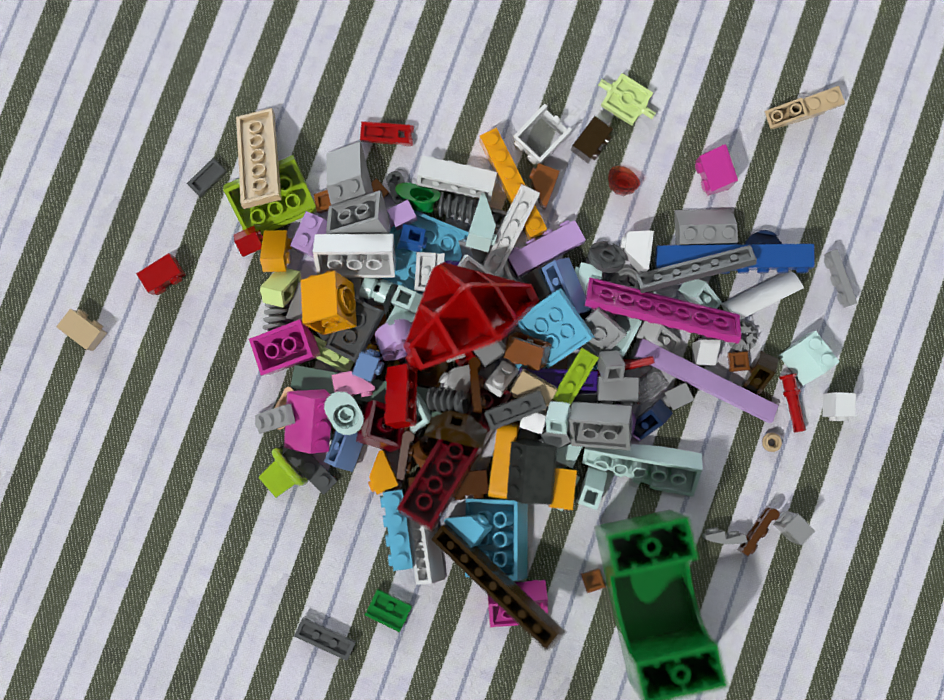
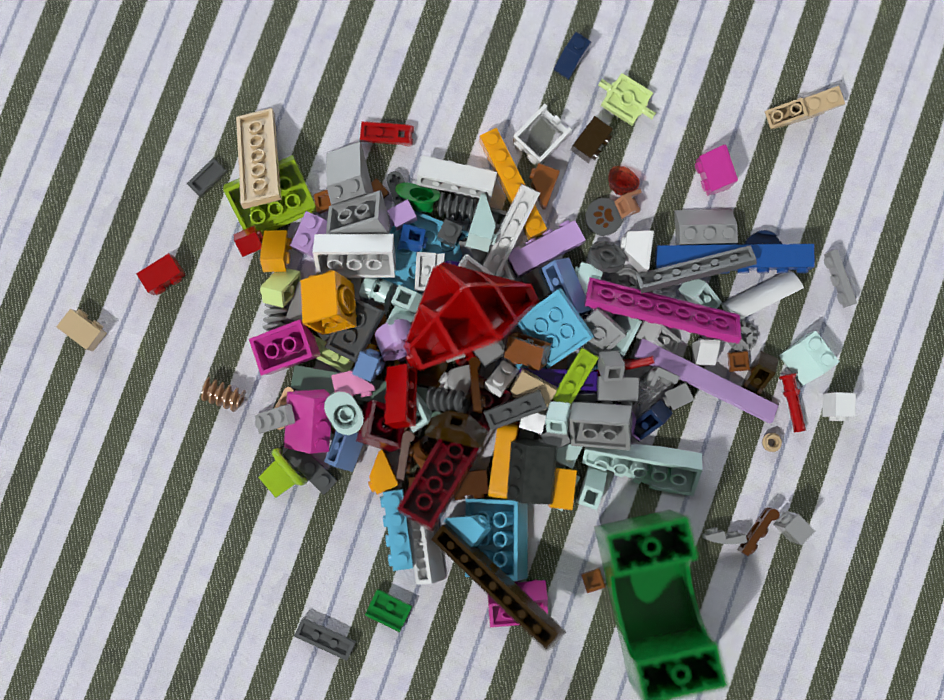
(222, 396): none -> medium nougat piece
(450, 233): none -> dark grey brick
(572, 55): none -> dark blue slope
(603, 217): none -> dark grey tile
(627, 204): none -> nougat panel
(665, 377): none -> light grey bracket

